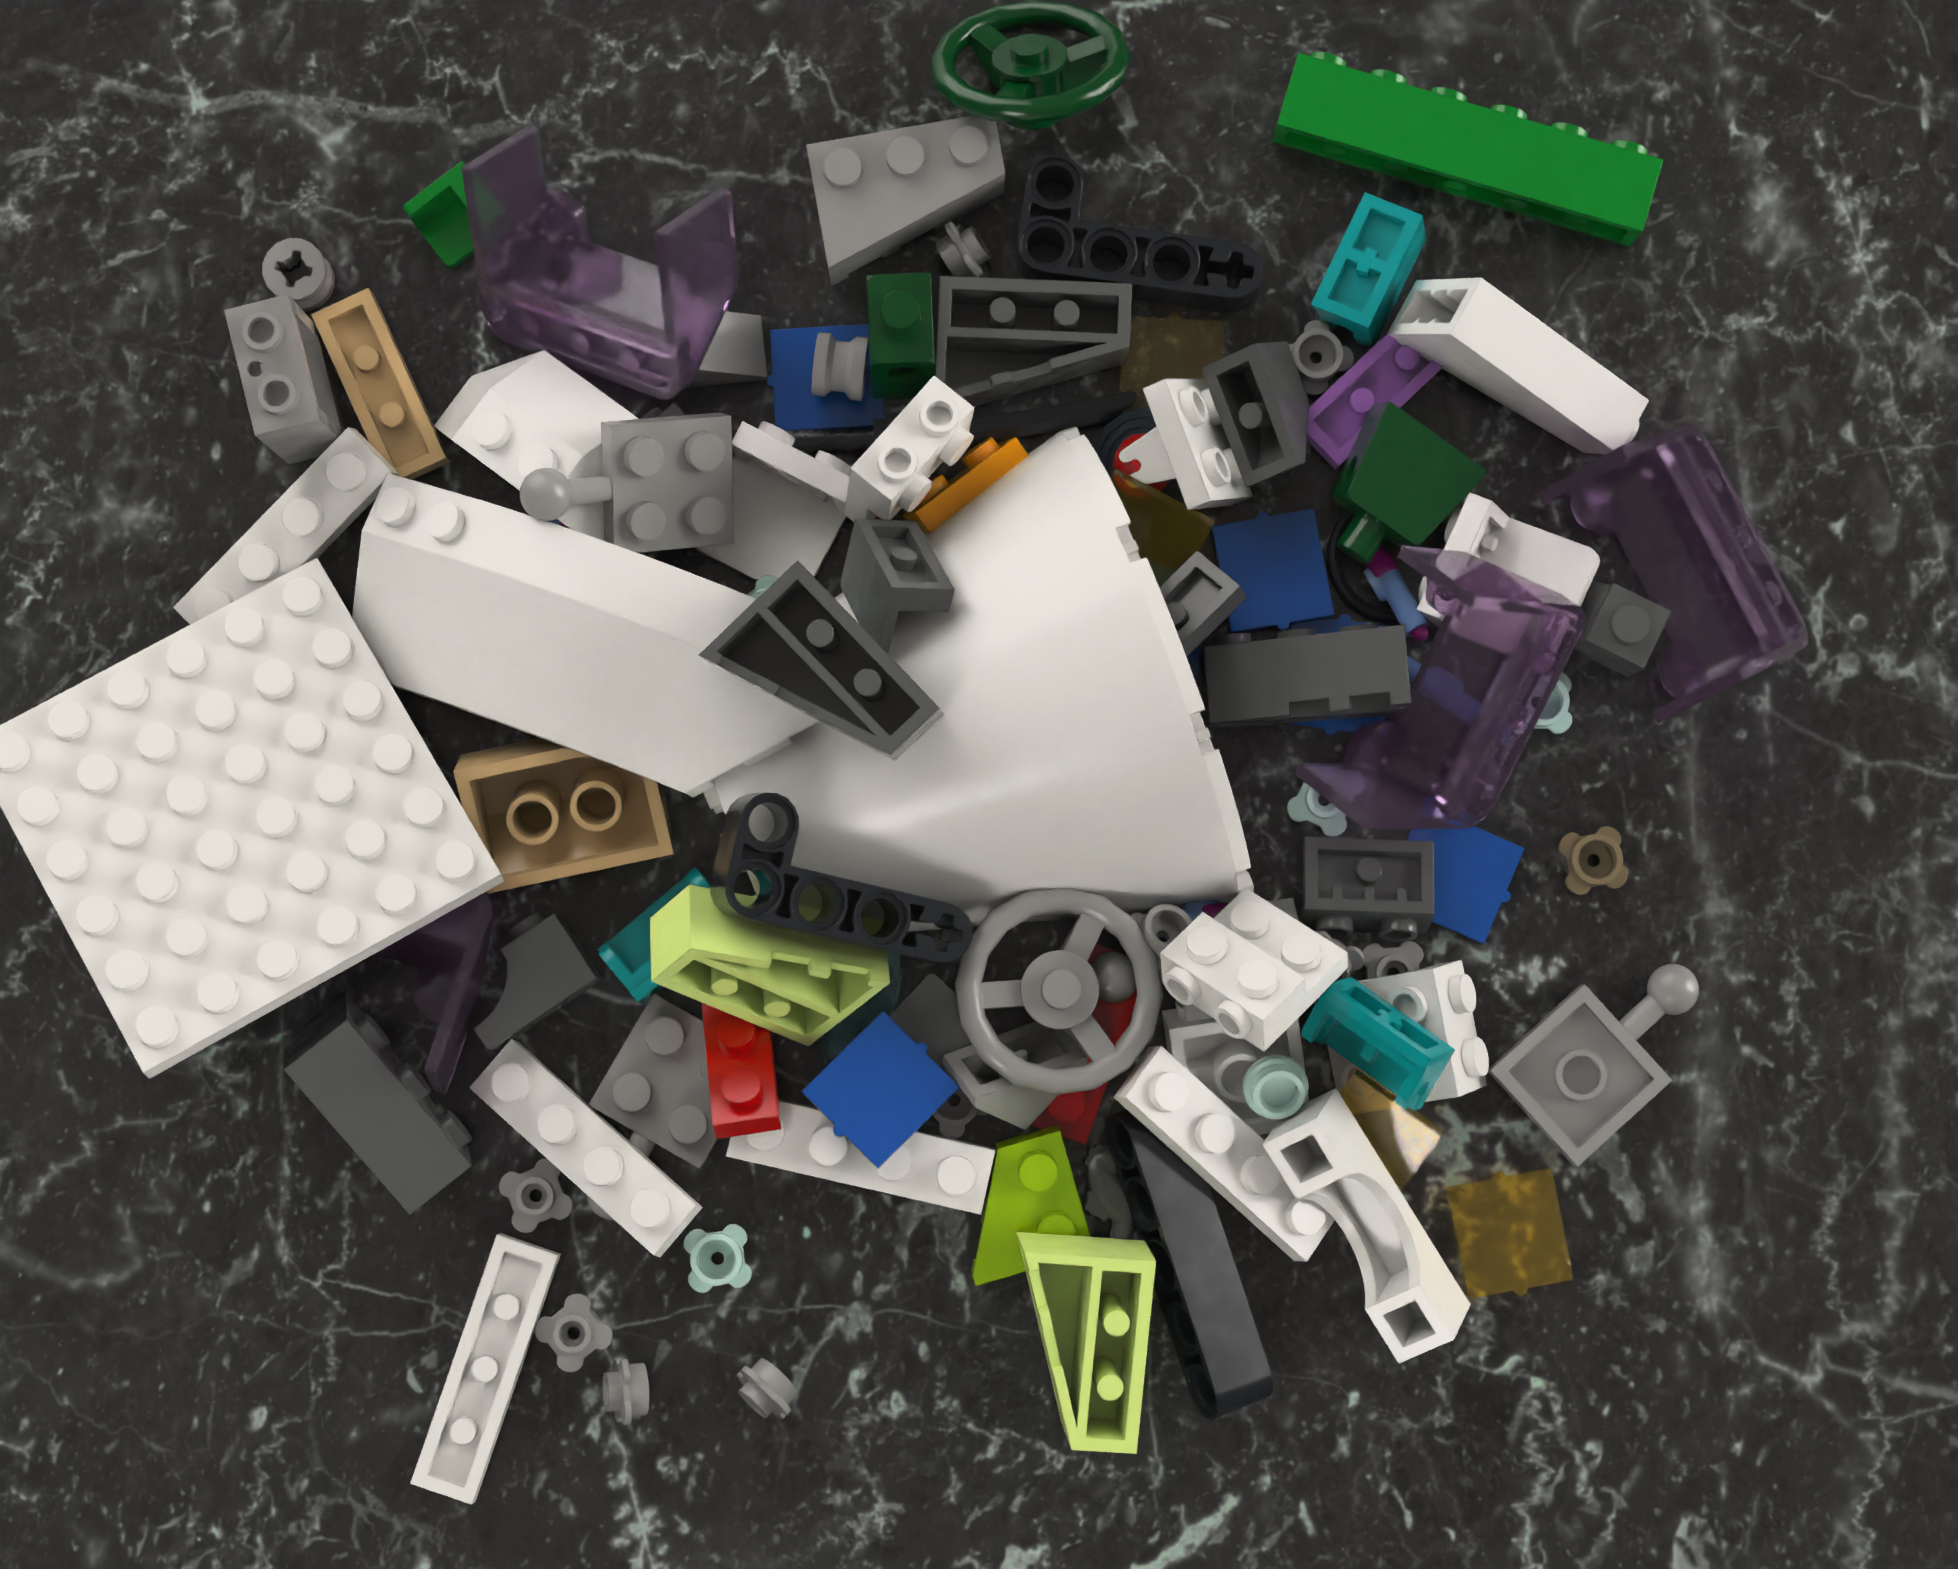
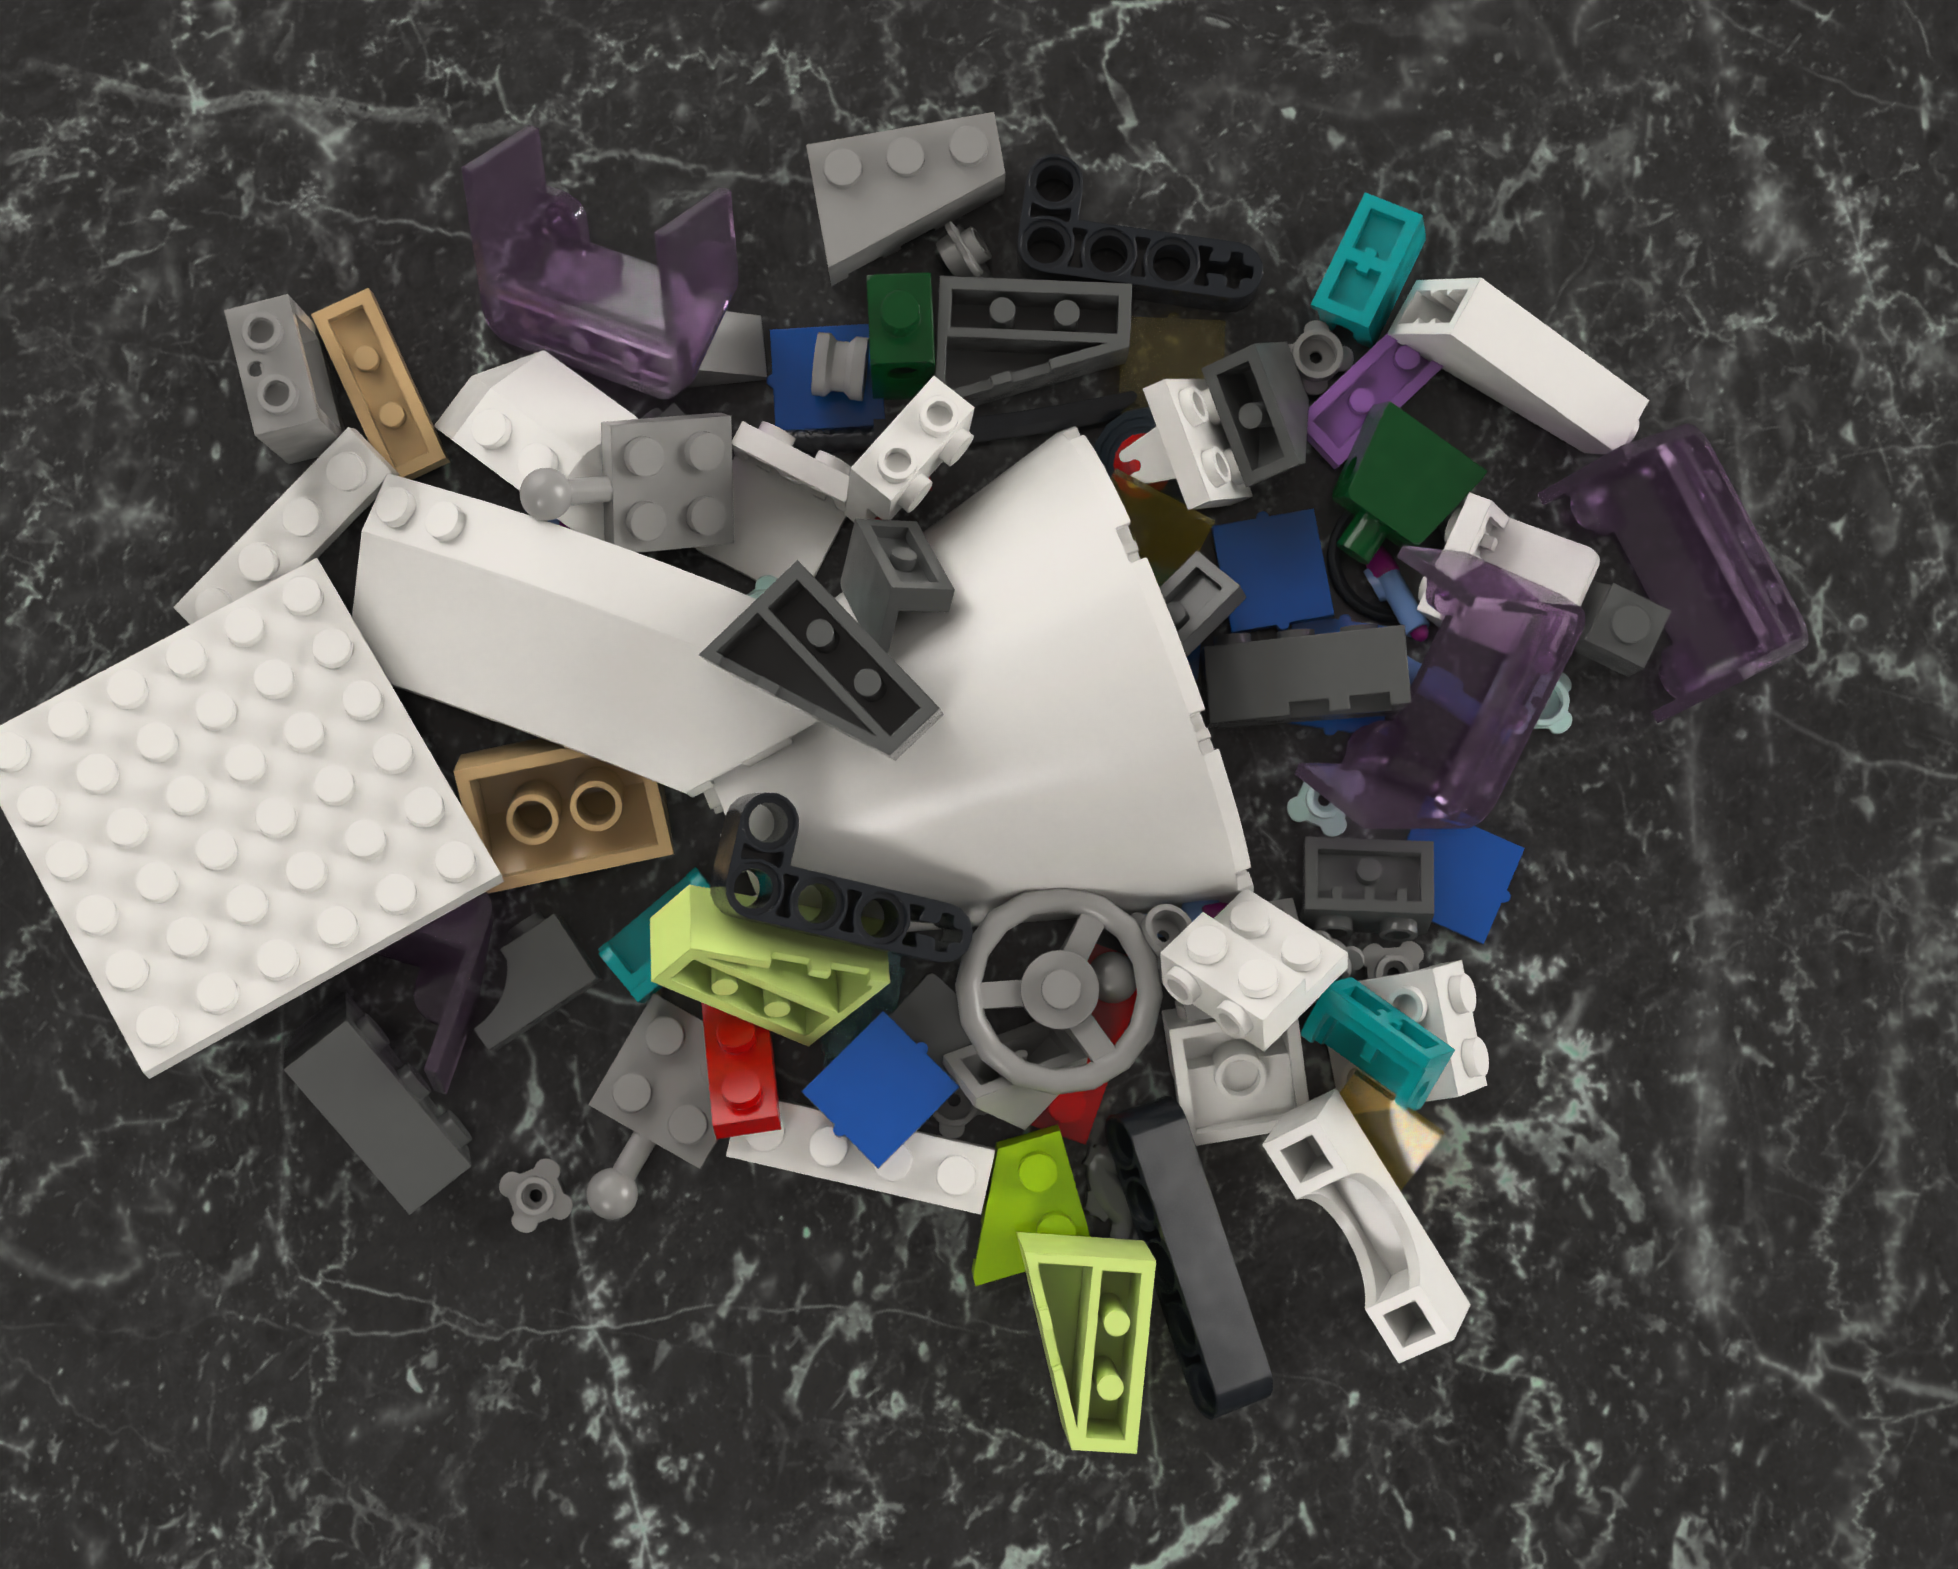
(310, 282): light grey wheel -> none
(443, 217): green panel -> none
(485, 1368): white plate -> none
(555, 1328): light grey plate -> none
(586, 1148): white plate -> none
(626, 1390): light grey plate -> none
(708, 1274): light aqua plate -> none
(766, 1389): light grey plate -> none
(984, 465): light orange plate -> none
(1032, 72): dark green piece -> none
(1221, 1151): white plate -> none
(1275, 1087): light aqua plate -> none
(1467, 148): green brick -> none
(1509, 1233): clear yellow piece -> none
(1584, 1070): light grey plate -> none
(1606, 847): dark tan plate -> none

